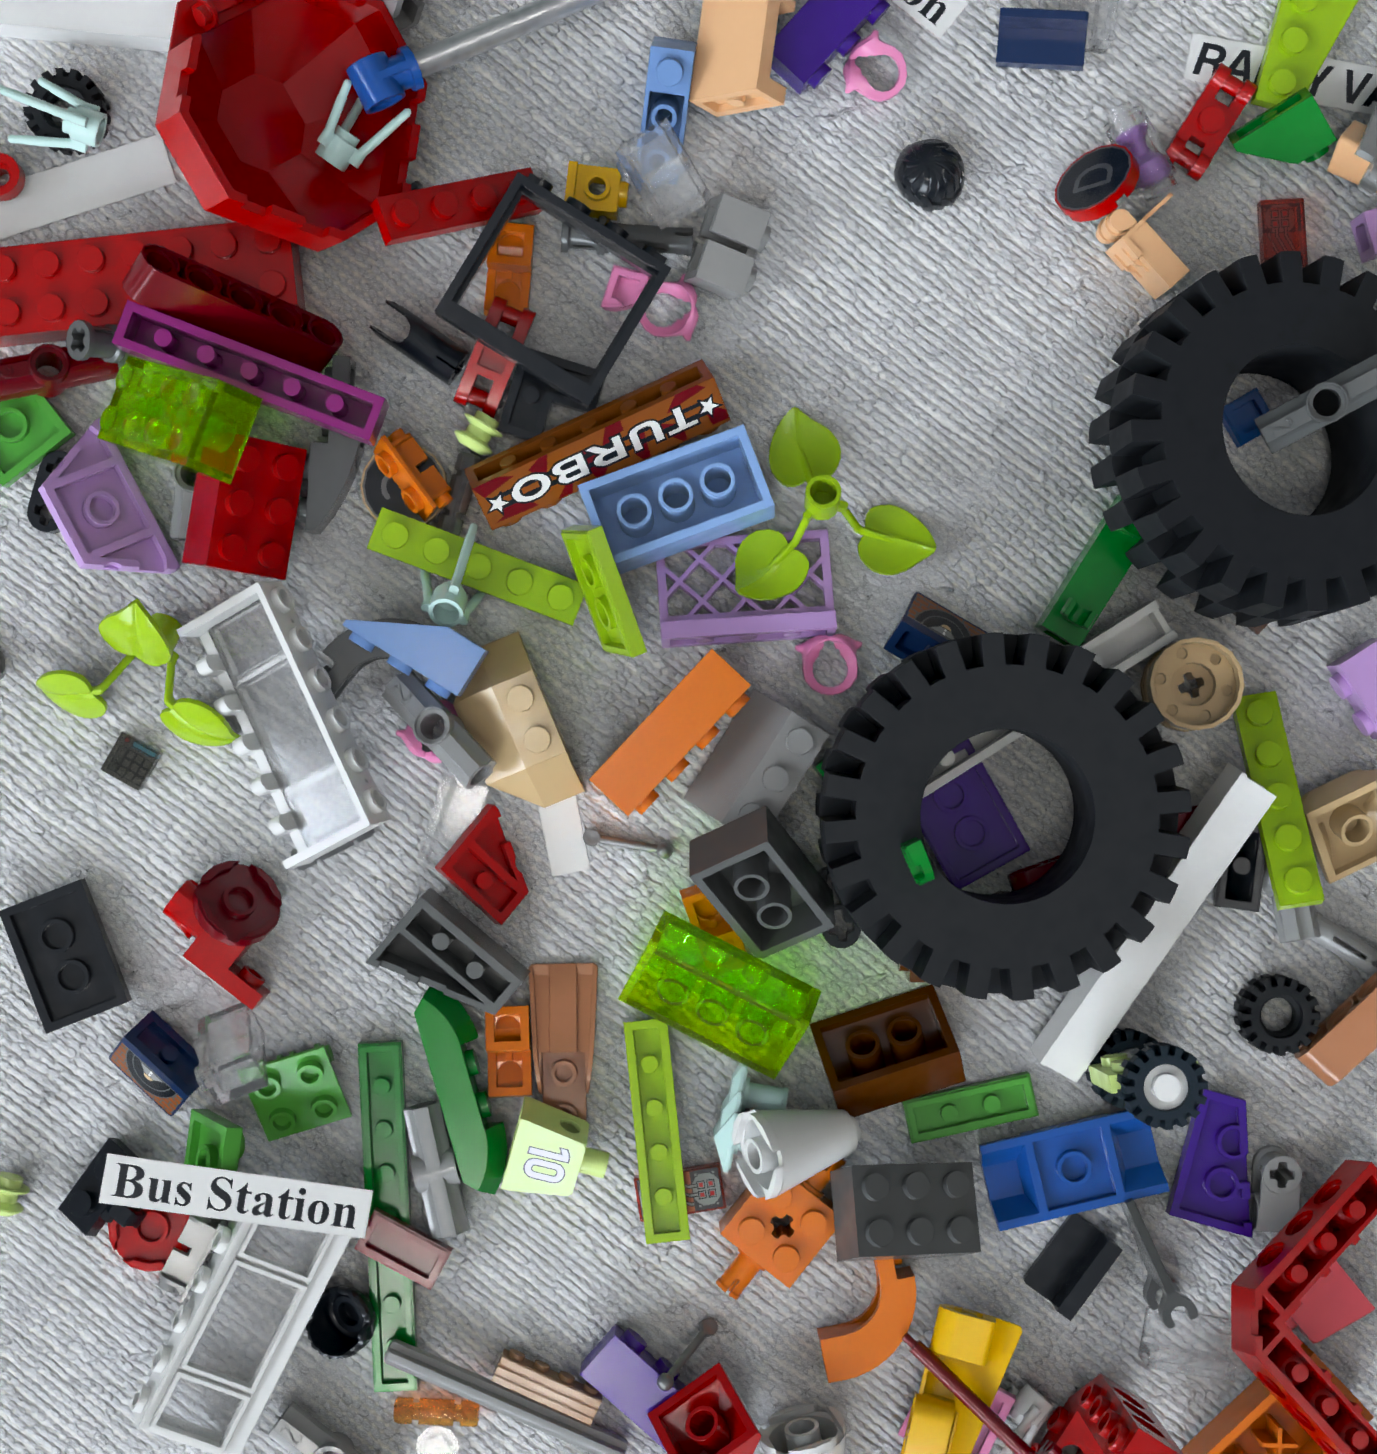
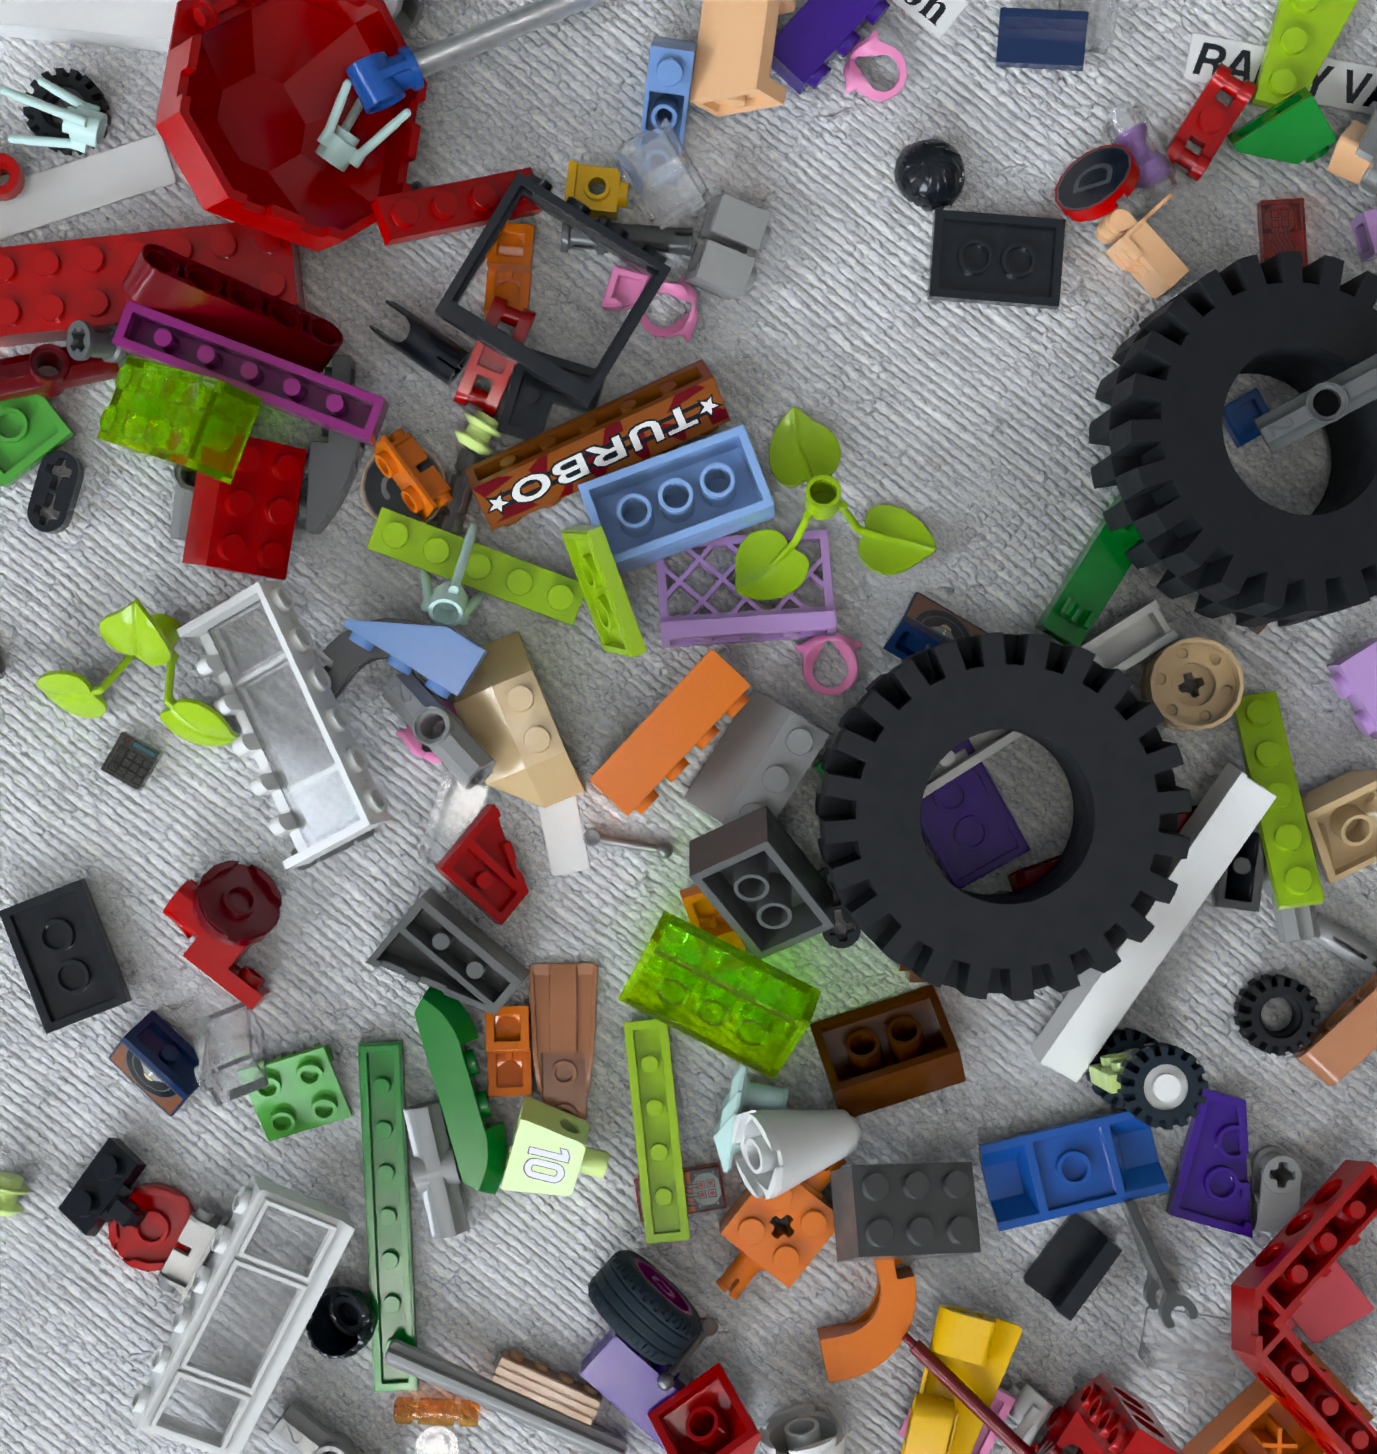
(105, 511): lavender wing -> none
(213, 1141): bright green plate -> none
(235, 1196): white sticker -> none
(403, 1248): tile -> none
(644, 1307): none -> black wheel
(917, 861): green tile -> none
(970, 1107): bright green tile -> none
(996, 259): none -> black plate

